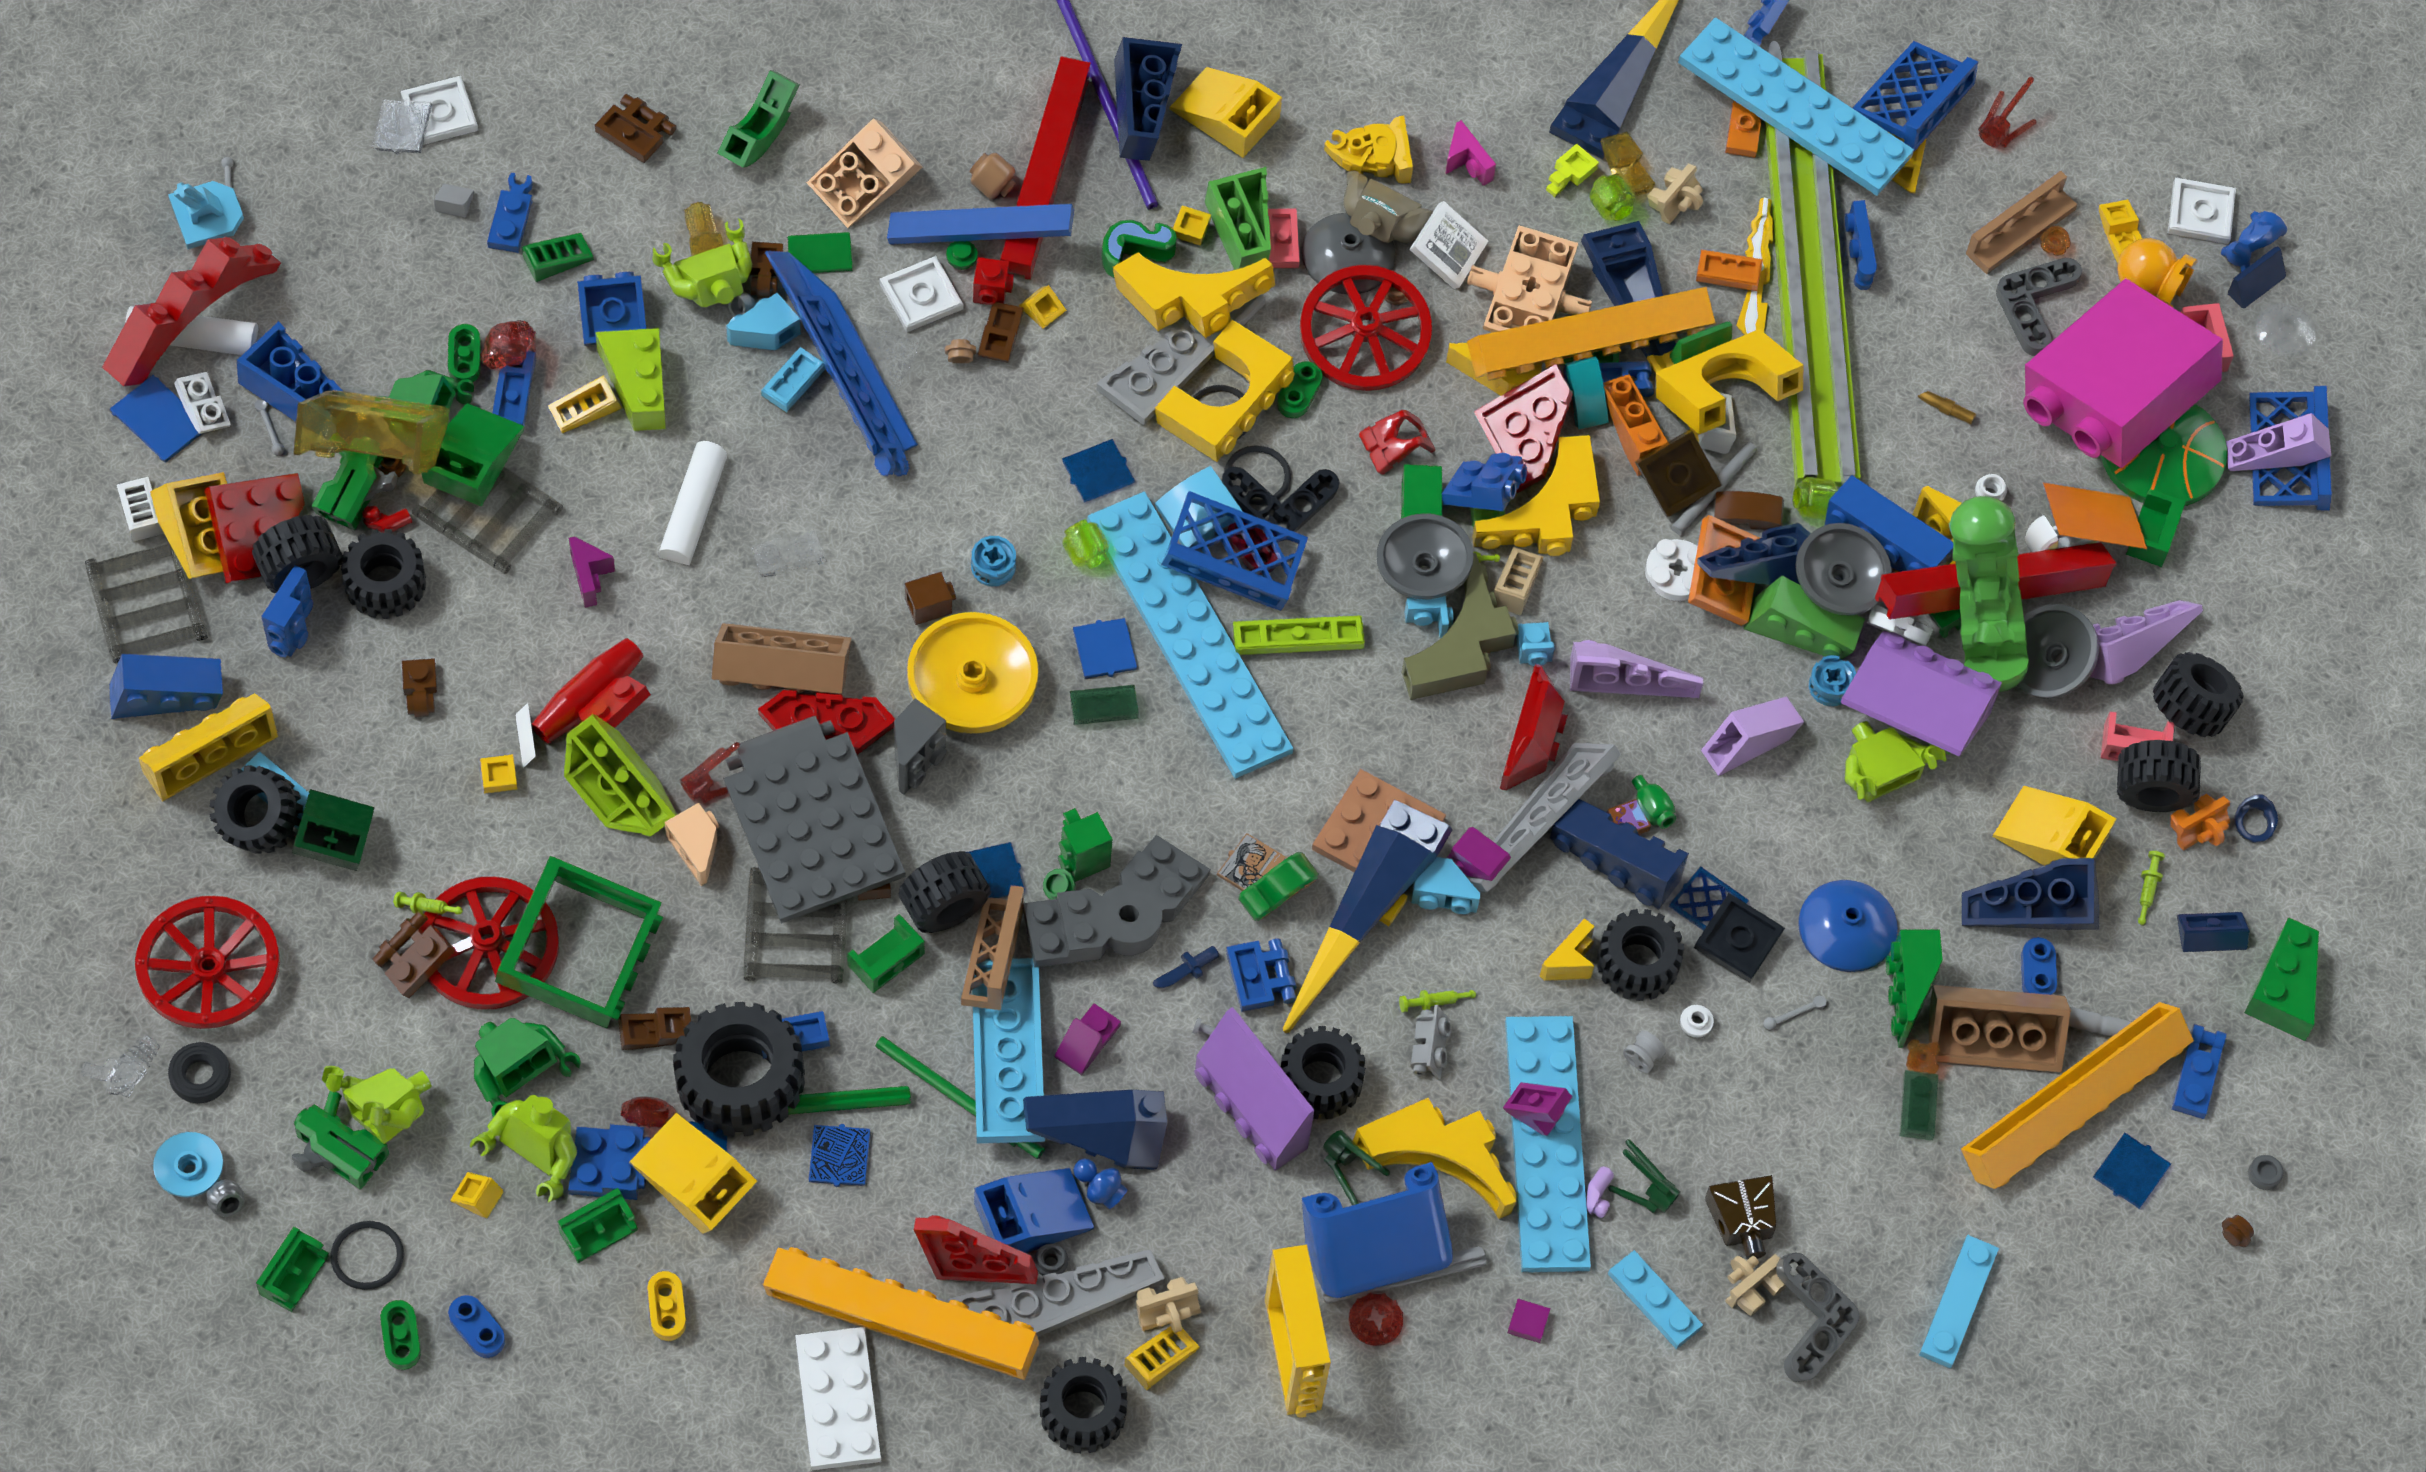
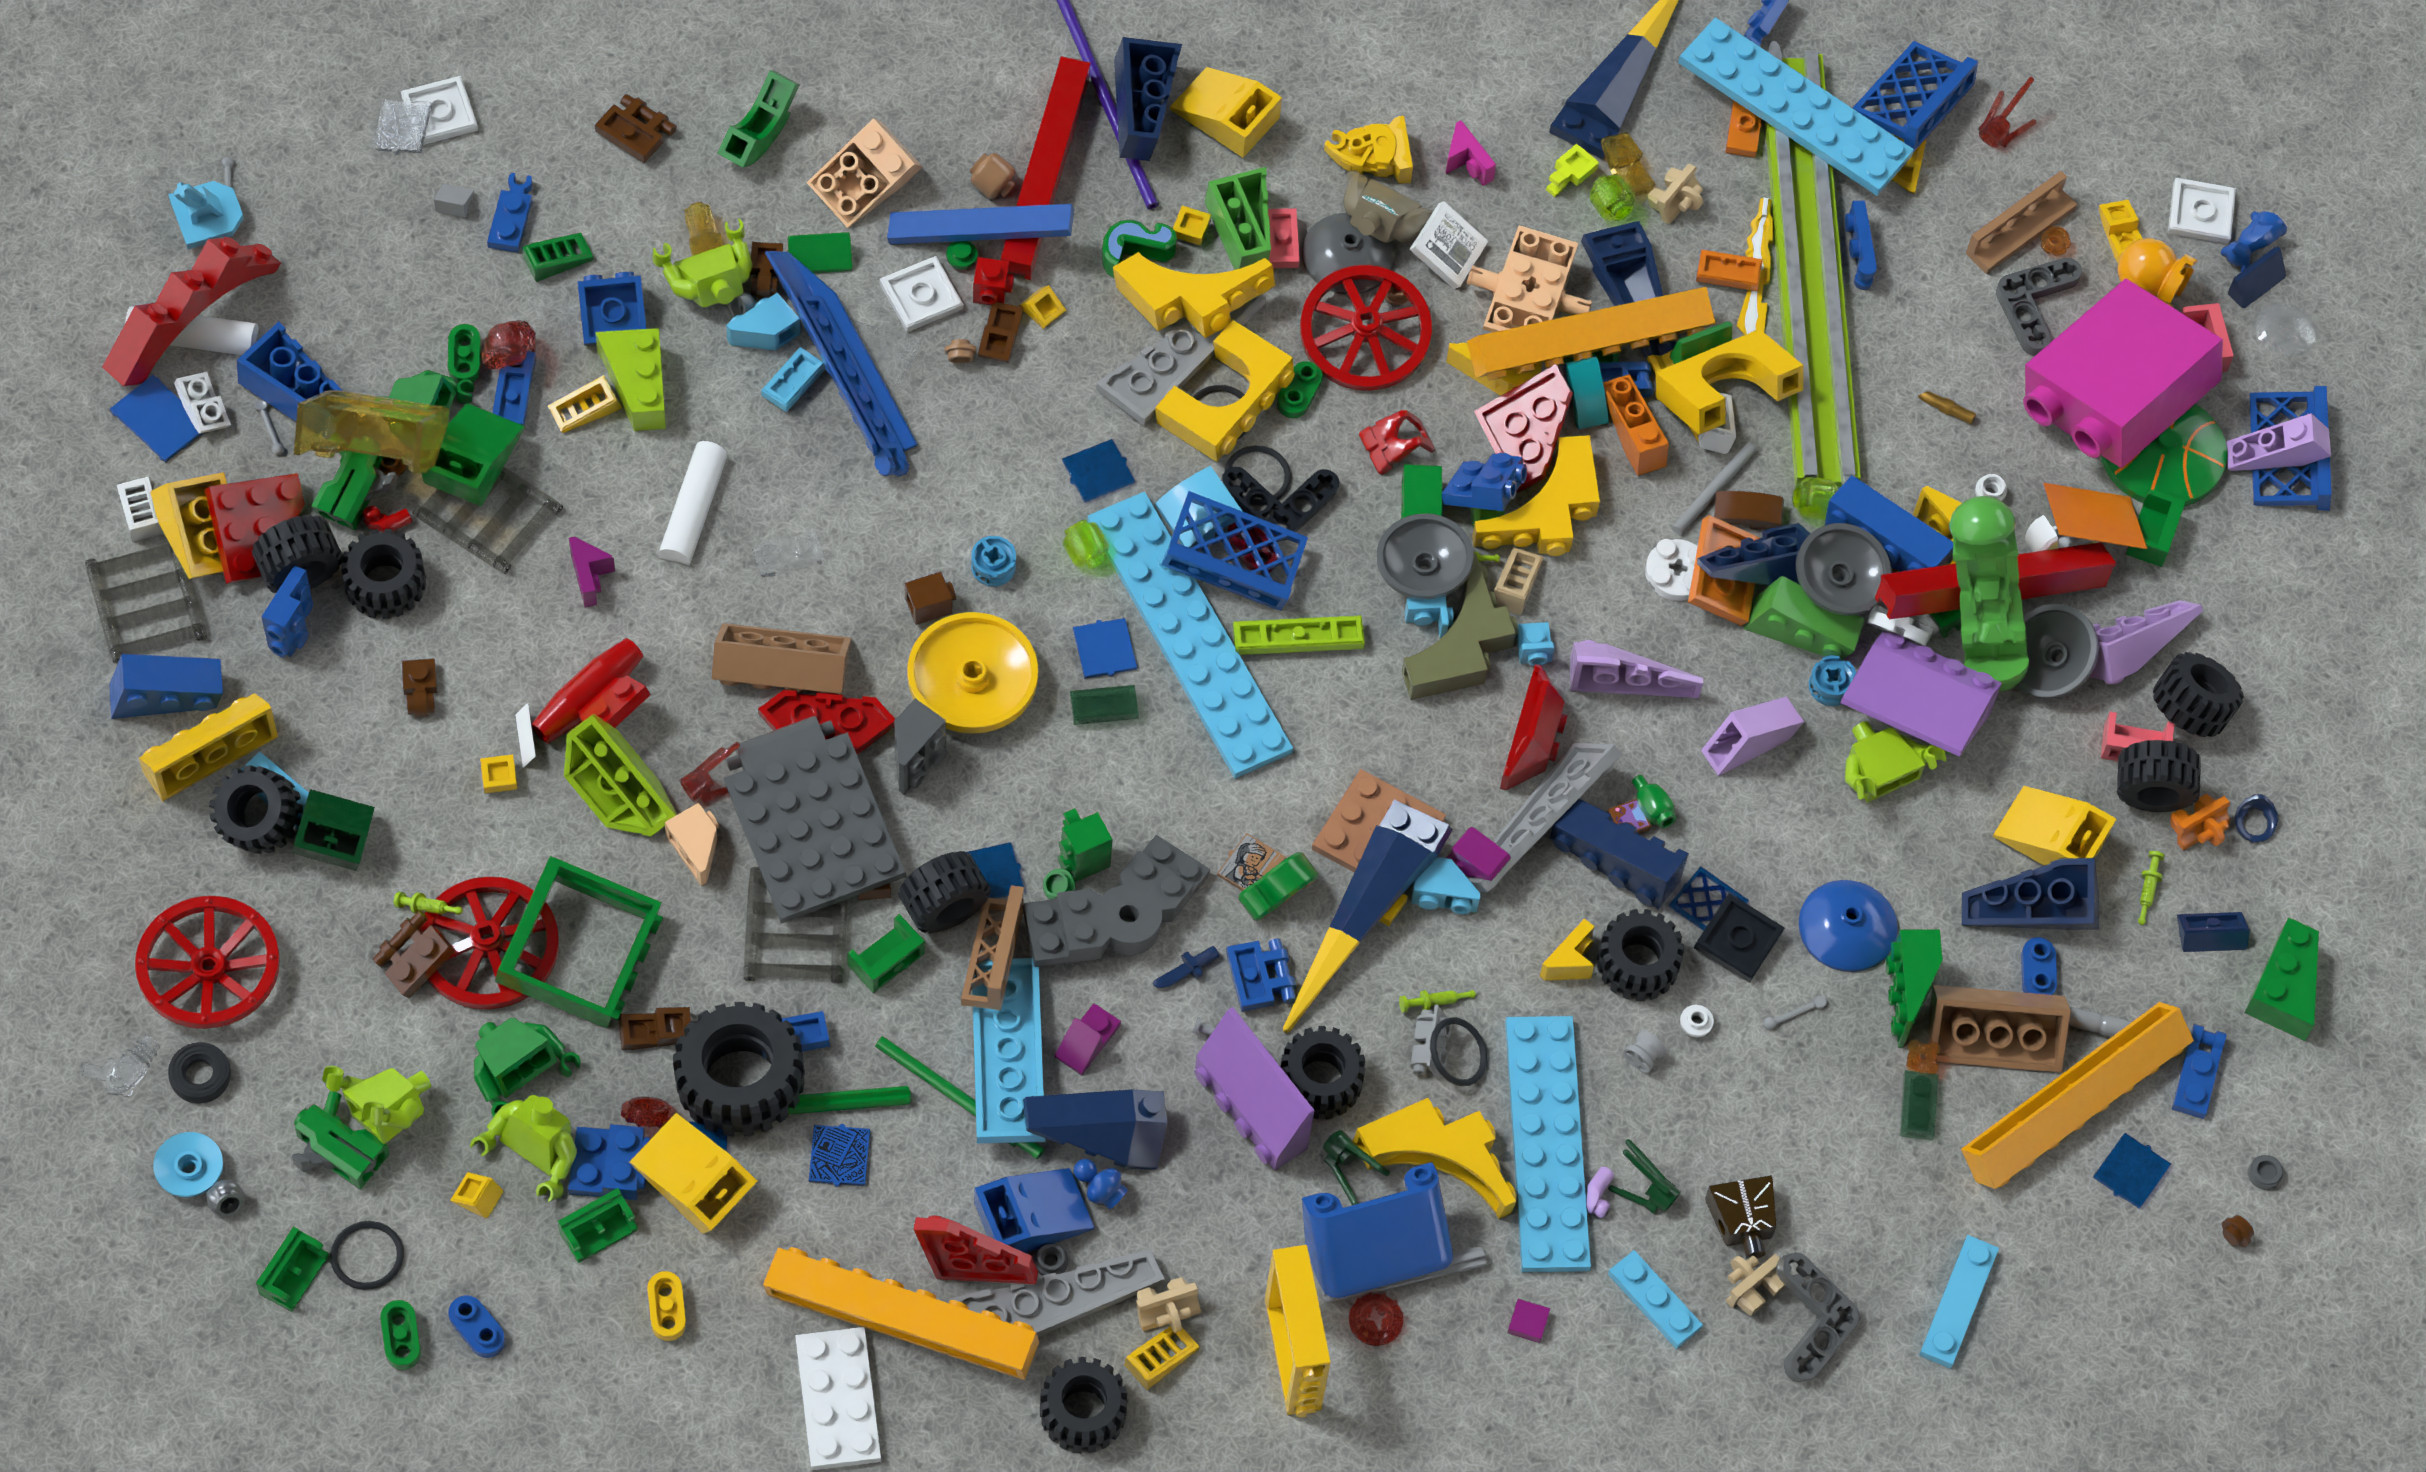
(1483, 1053): none -> black tyre
(1538, 1105): magenta slope -> none
(1678, 473): dark brown plate -> none

